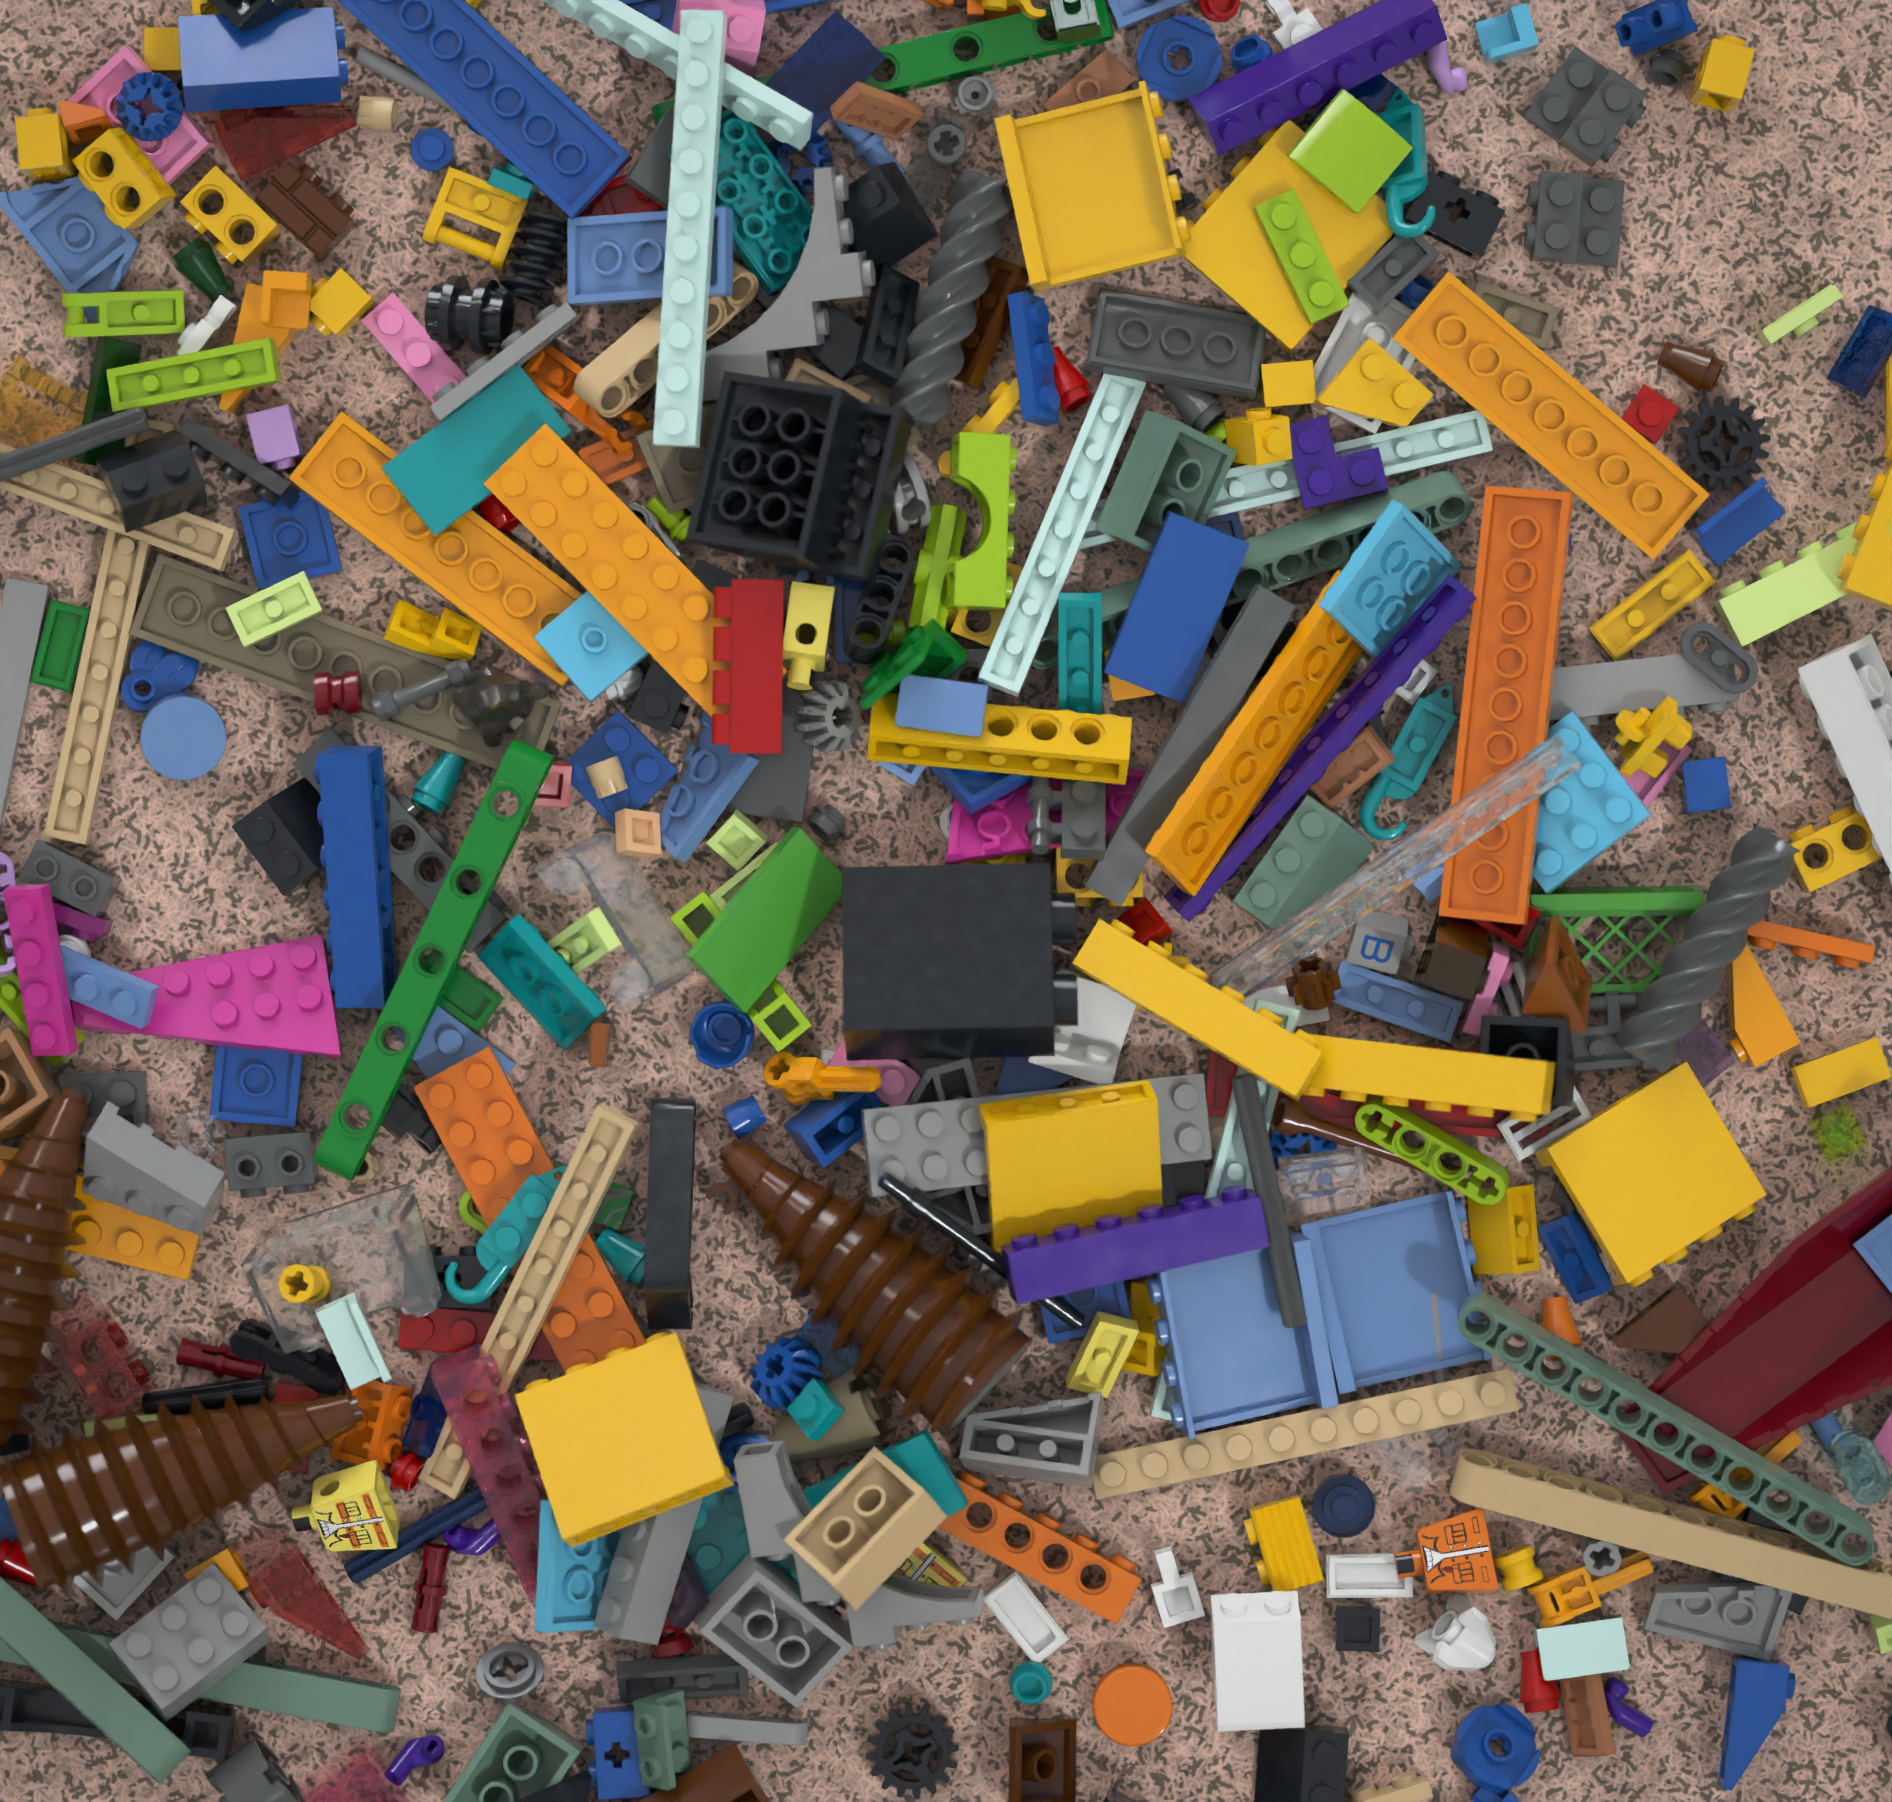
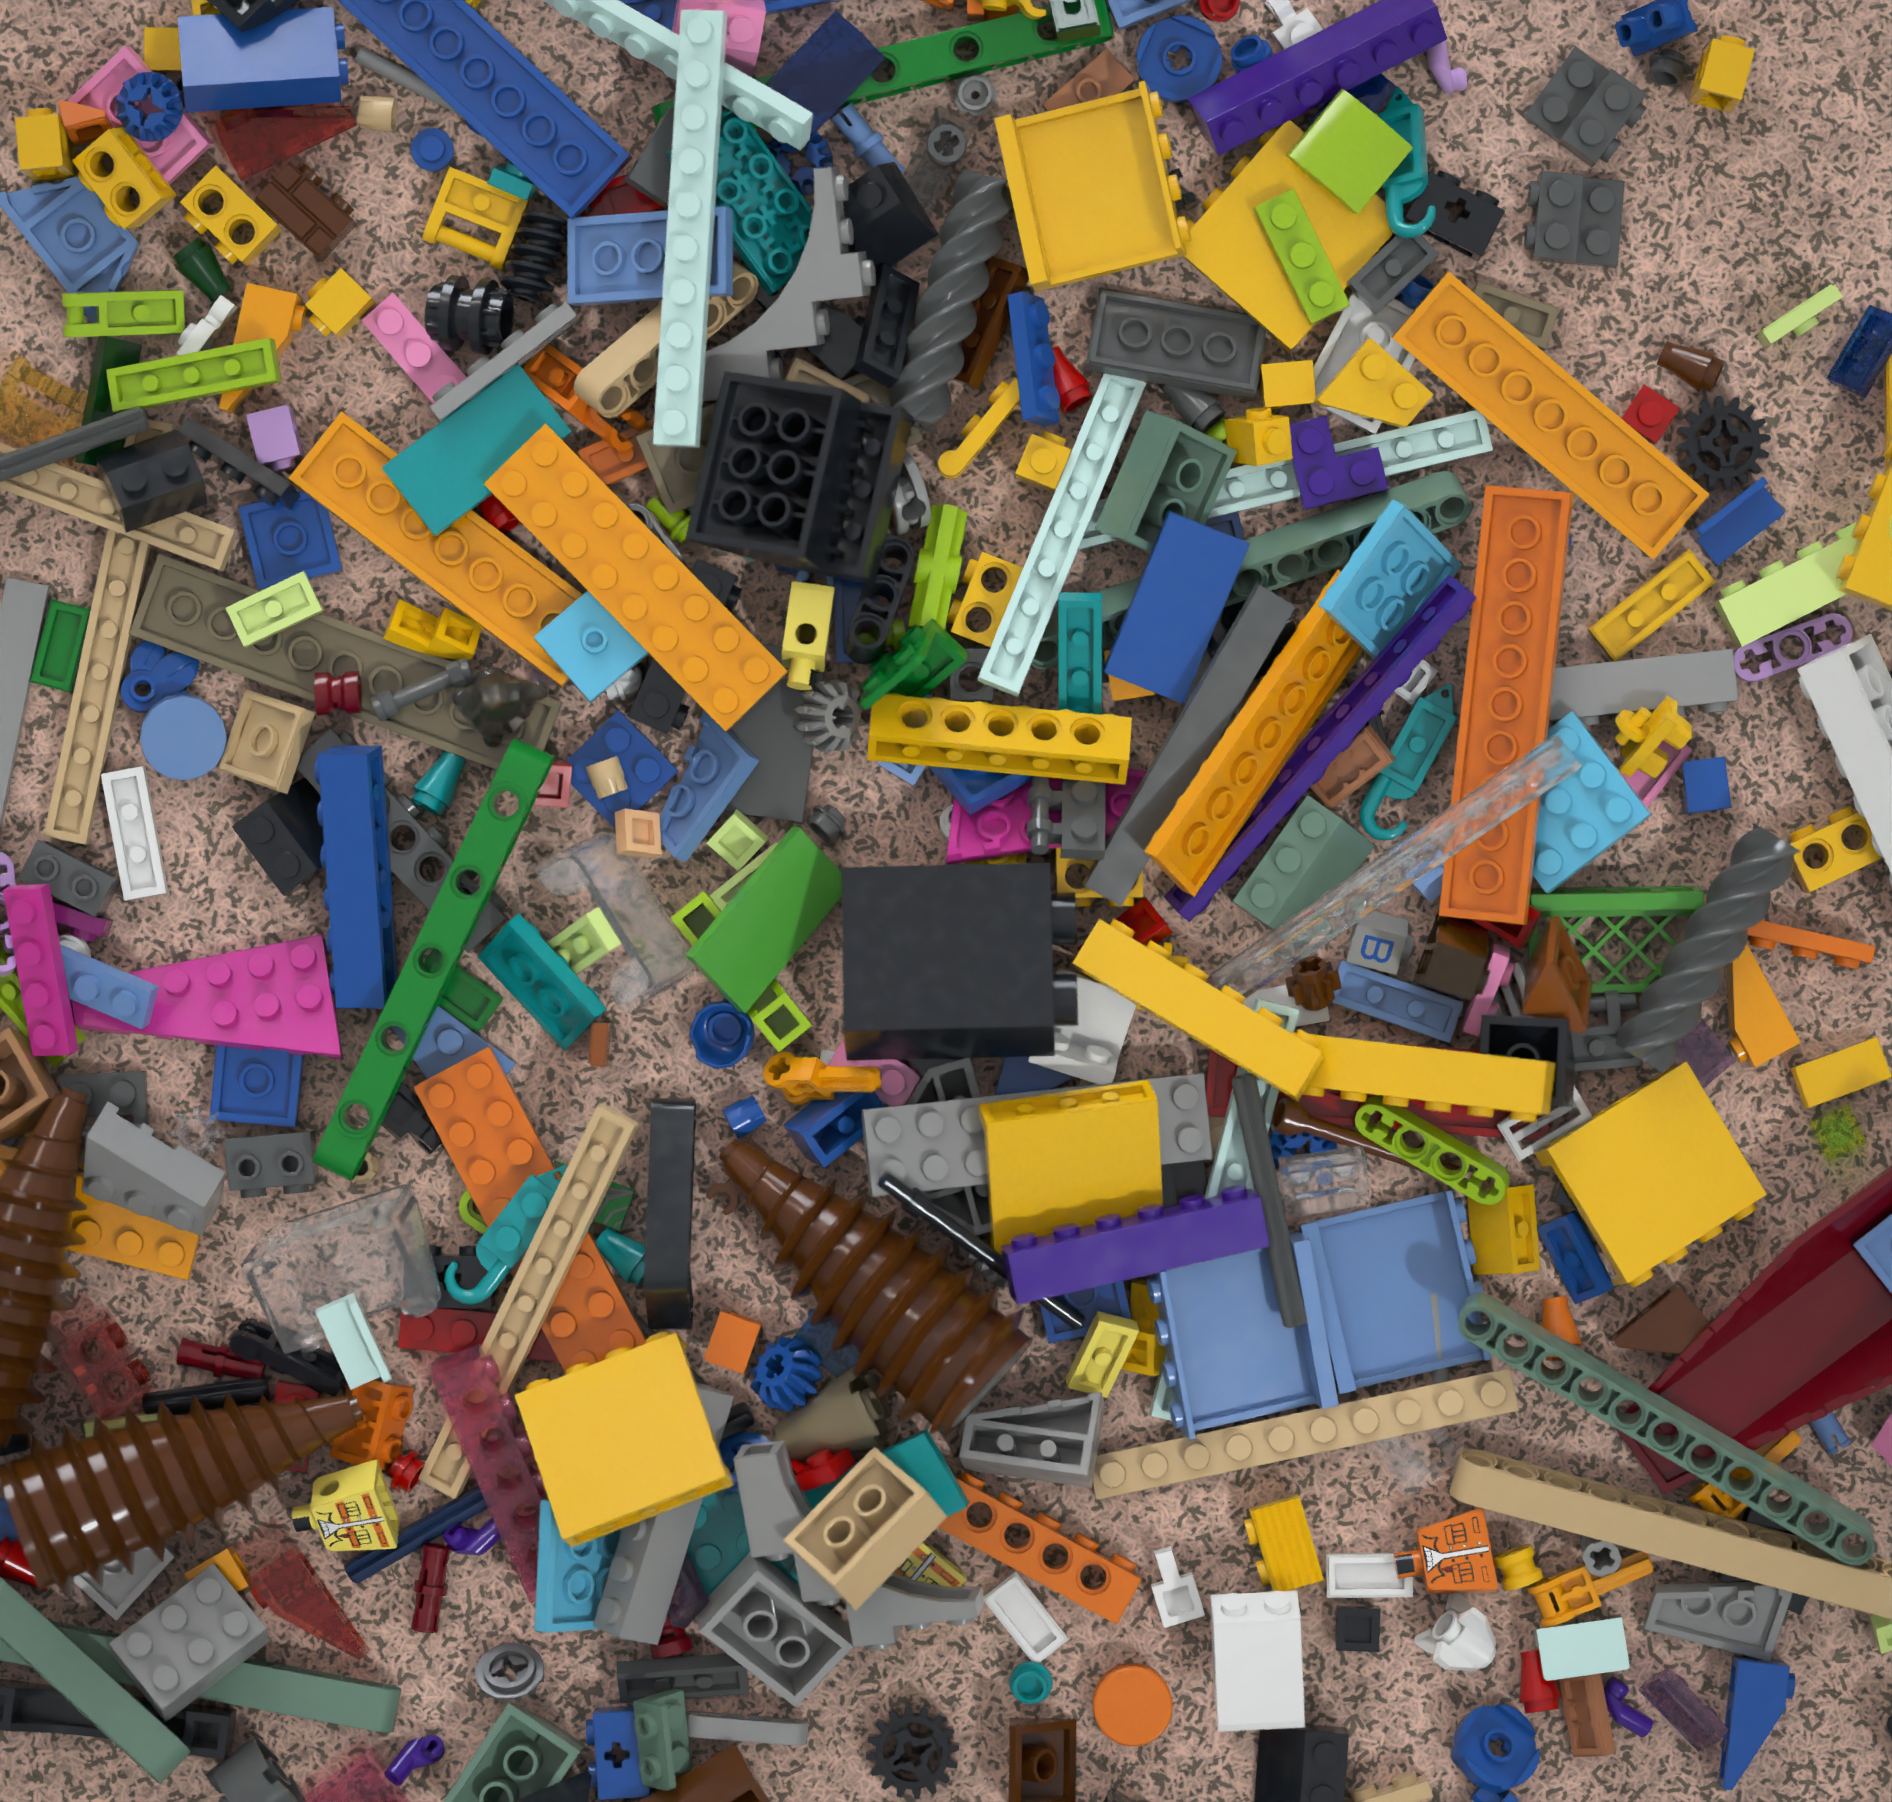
(134, 833): none -> white plate
(266, 741): none -> tan plate
(286, 300): light orange panel -> none
(292, 1285): yellow bush -> none
(426, 1419): clear blue plate -> none
(732, 1341): none -> orange panel
(756, 666): red windscreen -> none
(815, 1409): teal plate -> none
(822, 1468): none -> red plate
(876, 111): nougat plate -> none
(941, 705): medium blue panel -> none
(983, 467): lime arch -> none
(1043, 461): none -> yellow brick
(1343, 1505): dark blue plate -> none
(1507, 35): medium azure panel -> none
(1683, 1709): none -> clear purple plate
(1718, 657): dark grey plate -> none
(1817, 626): none -> lavender beam
(1856, 1459): clear light blue plate -> none

